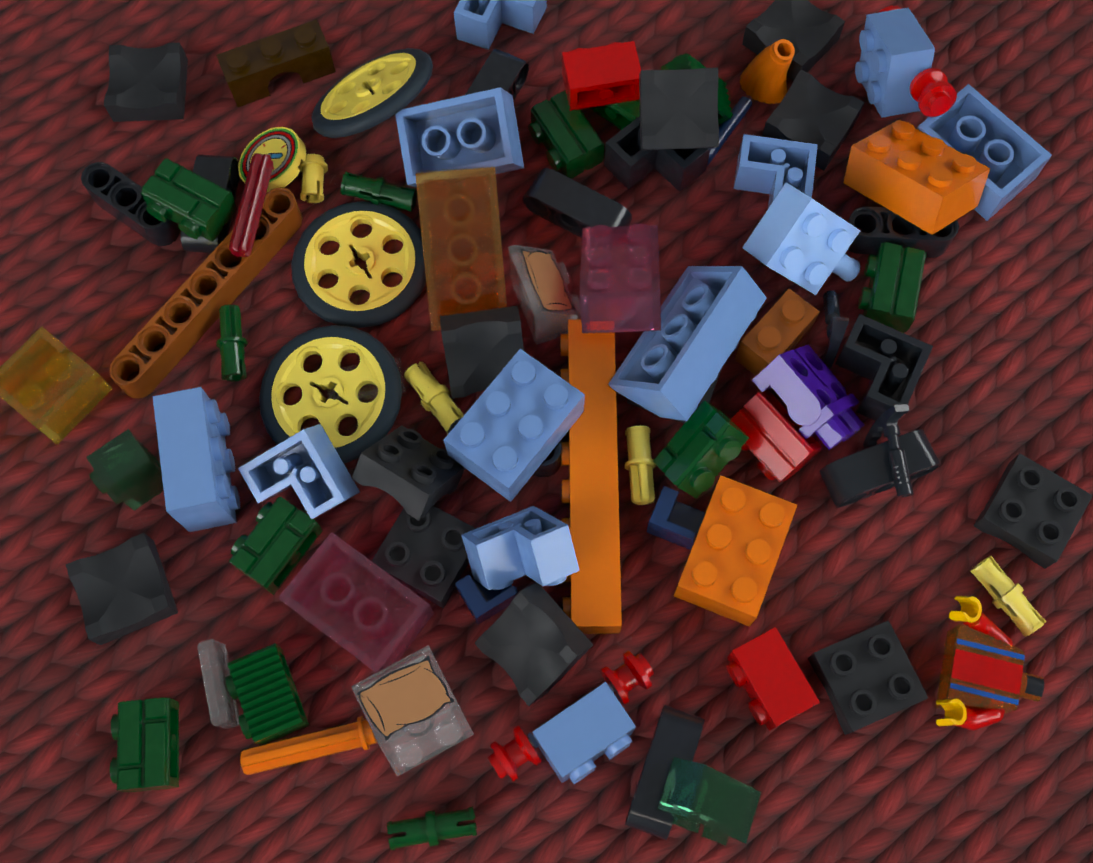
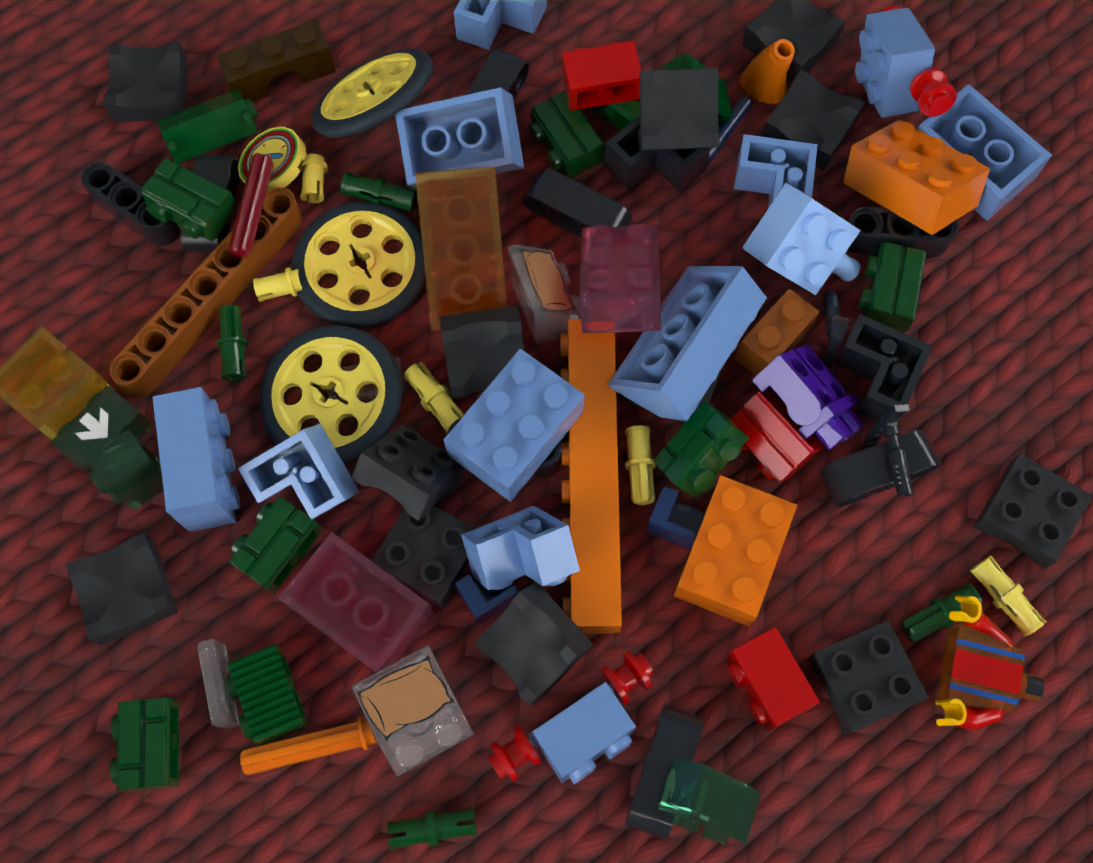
(97, 424): none -> clear green brick
(208, 125): none -> dark green brick
(277, 285): none -> light yellow pin
(936, 614): none -> dark green axle

